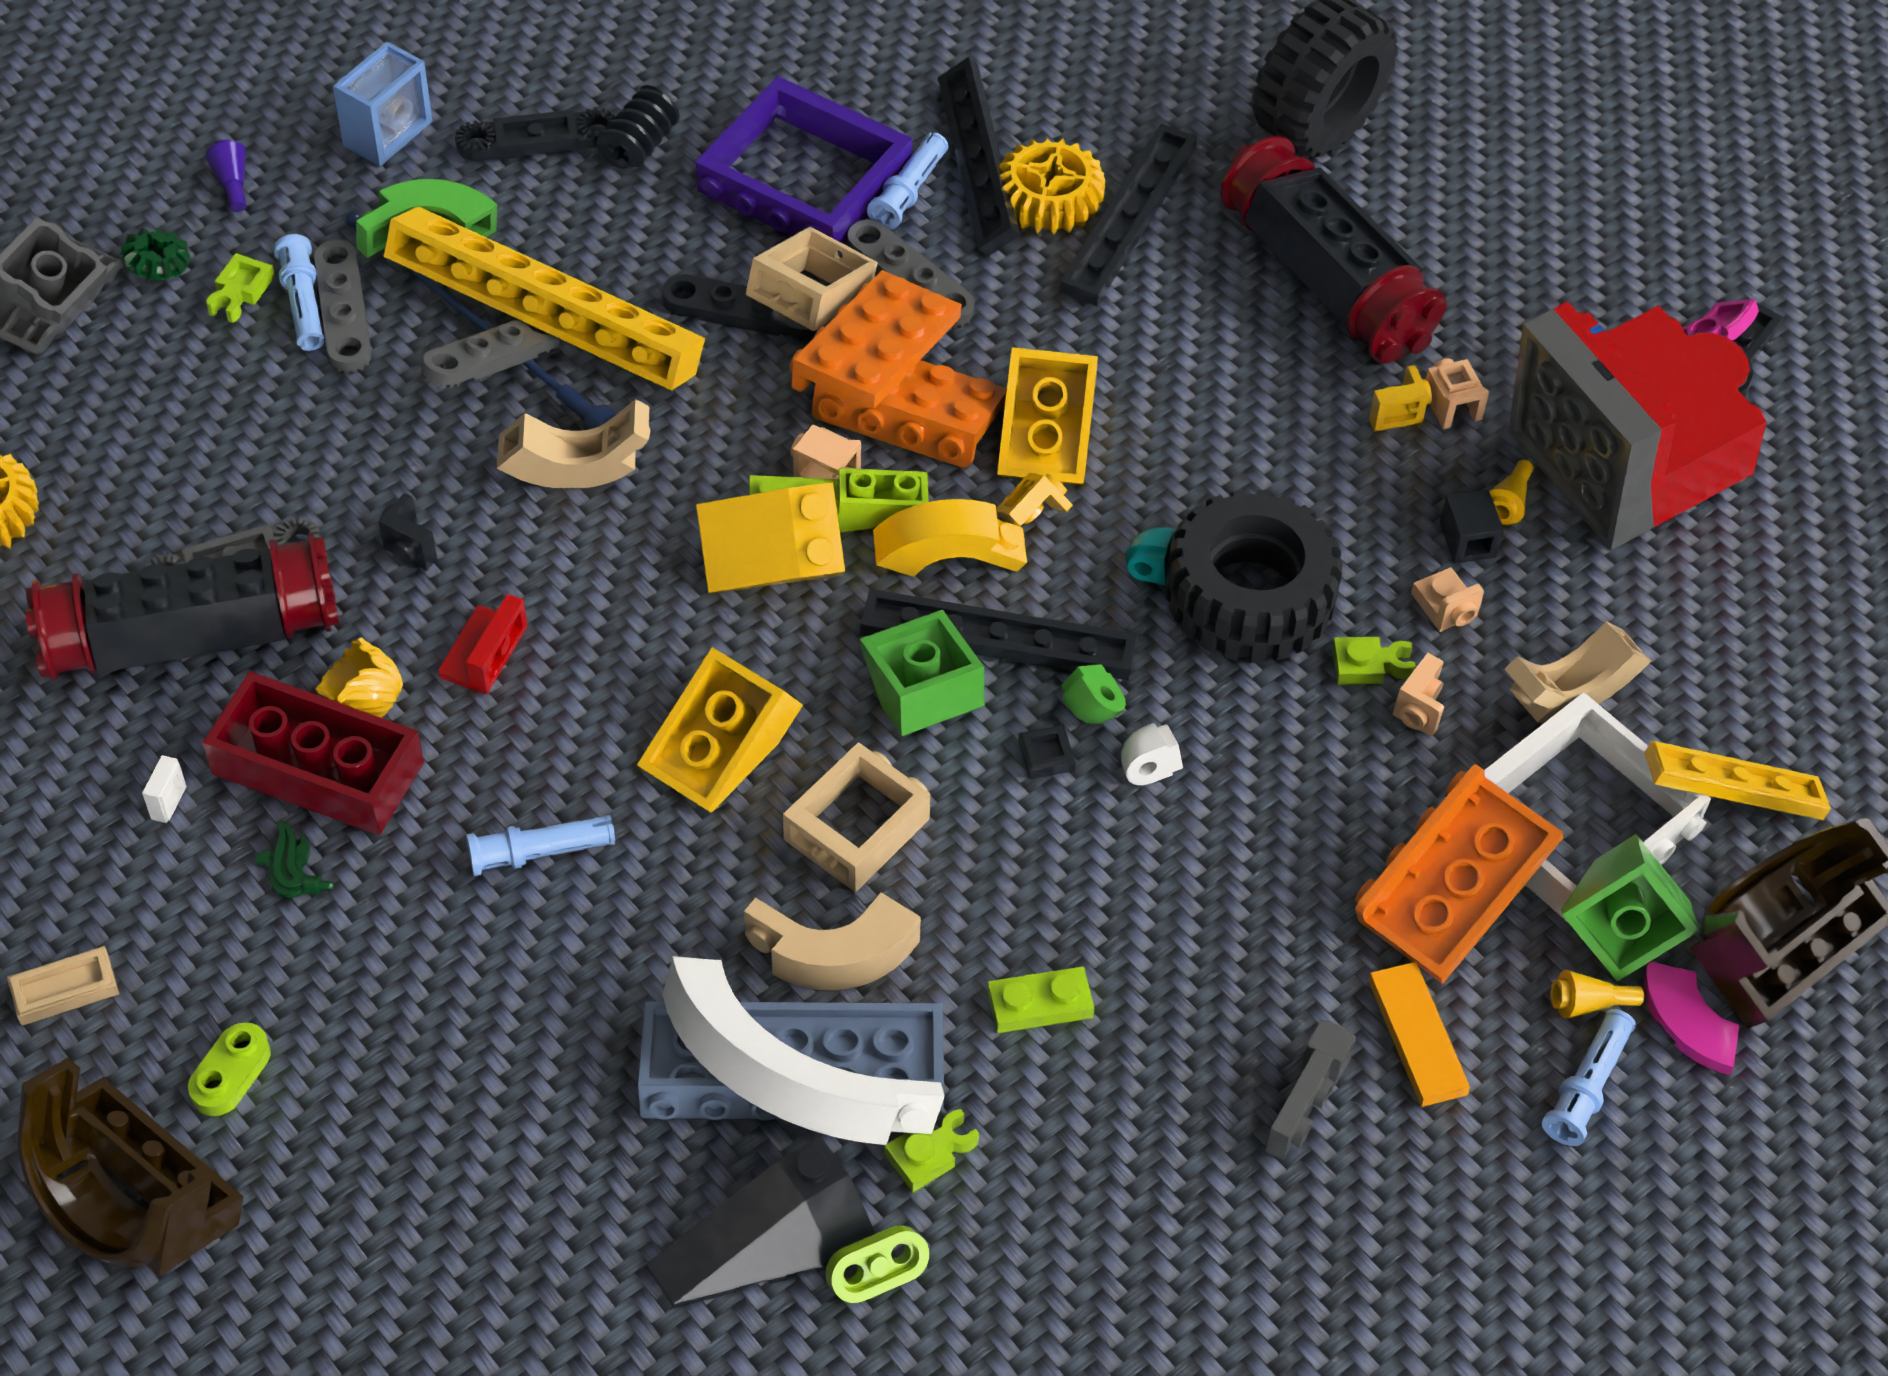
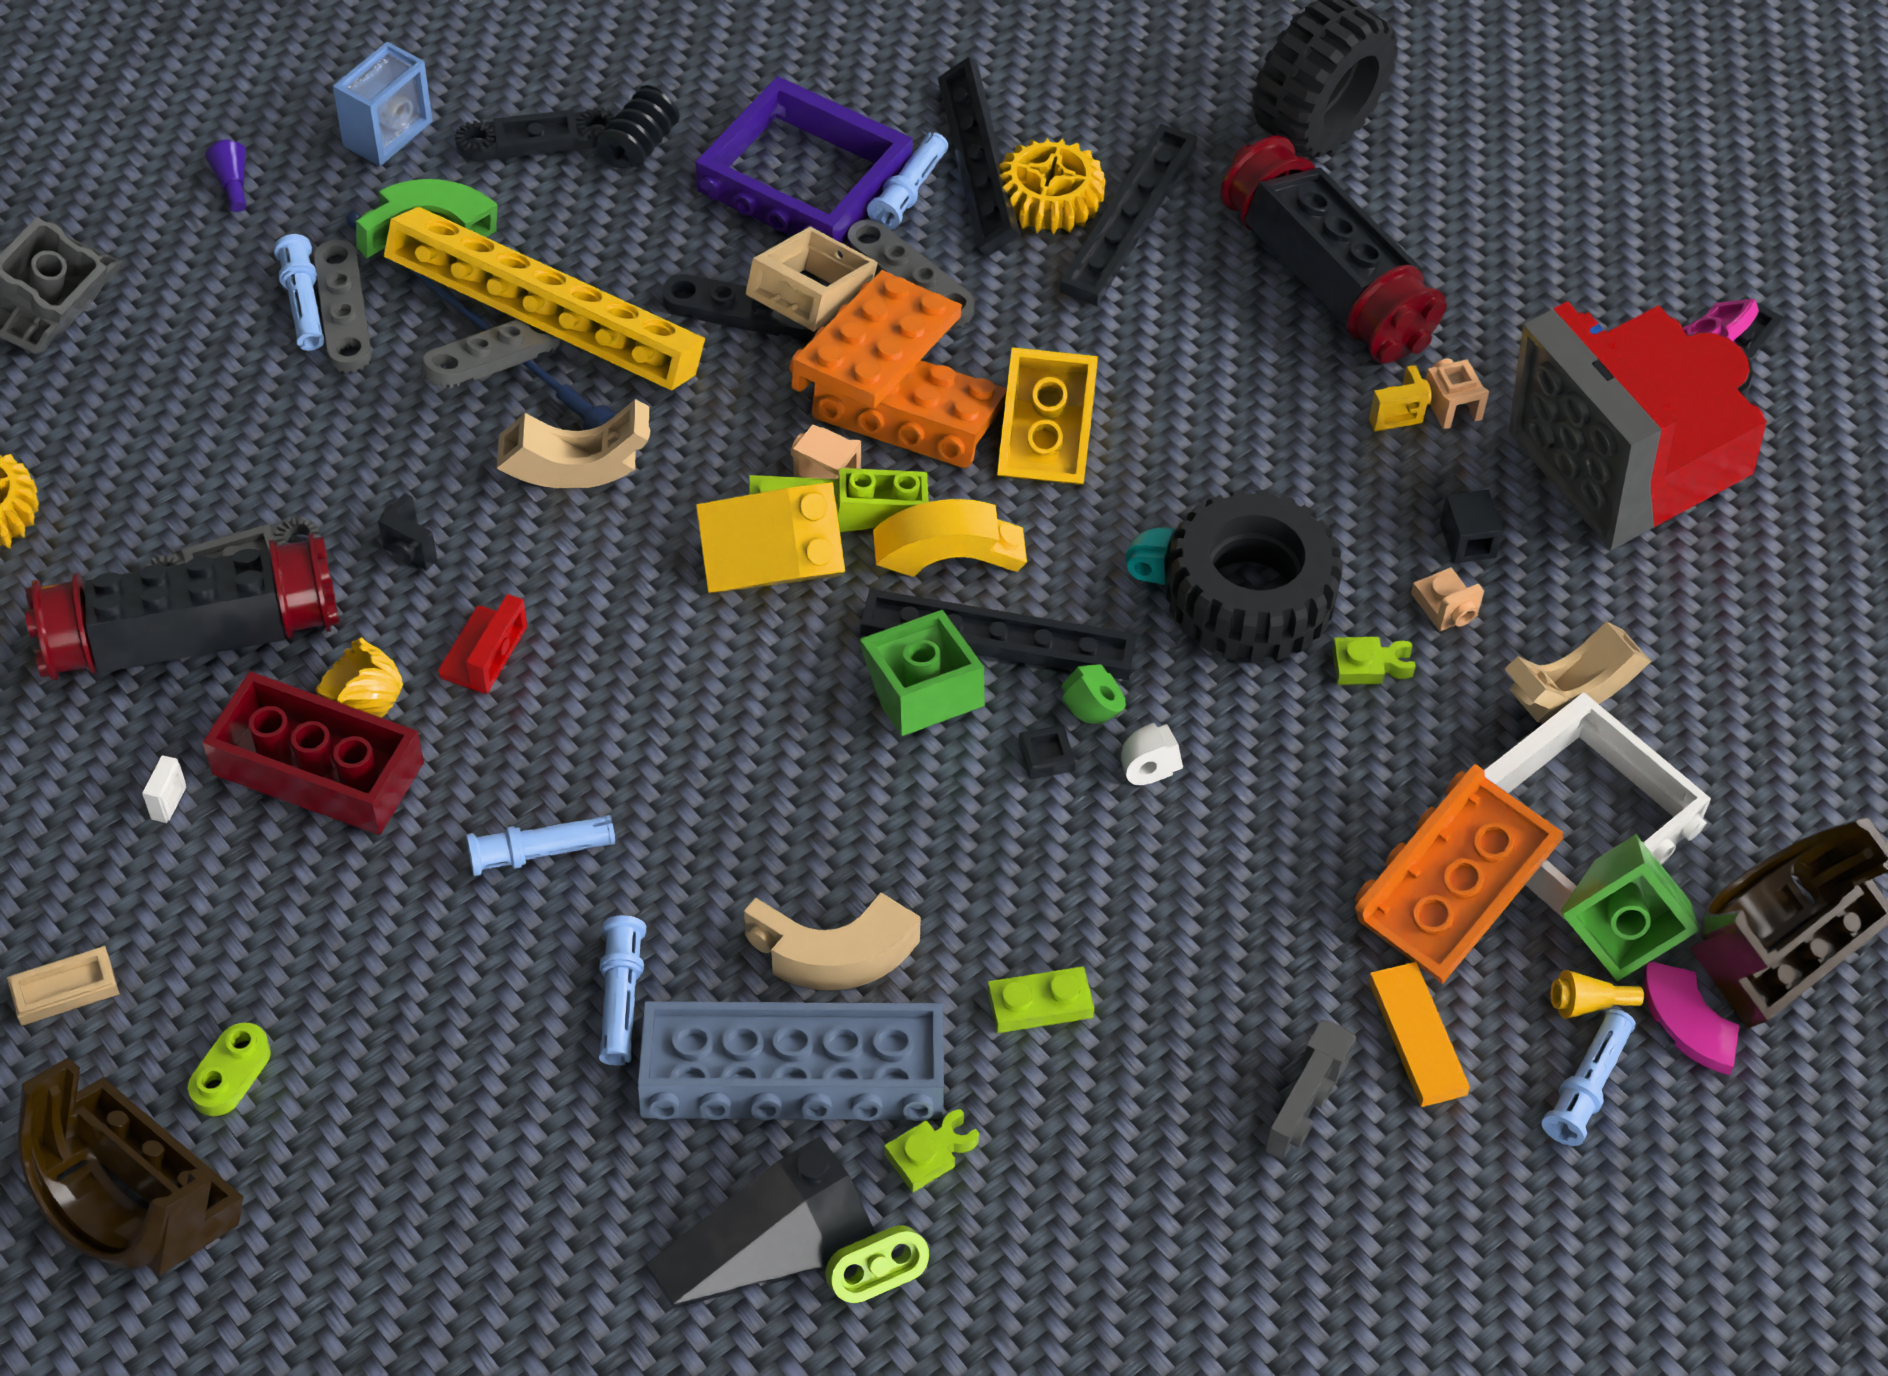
(149, 264): dark green gear -> none
(239, 282): lime plate -> none
(287, 865): dark green piece -> none
(621, 970): none -> light blue pin
(718, 731): yellow slope -> none
(780, 1077): white arch -> none
(831, 850): tan window -> none
(1026, 499): yellow bracket -> none
(1418, 695): light nougat bracket -> none
(1510, 494): yellow cone -> none
(1736, 780): yellow tile -> none

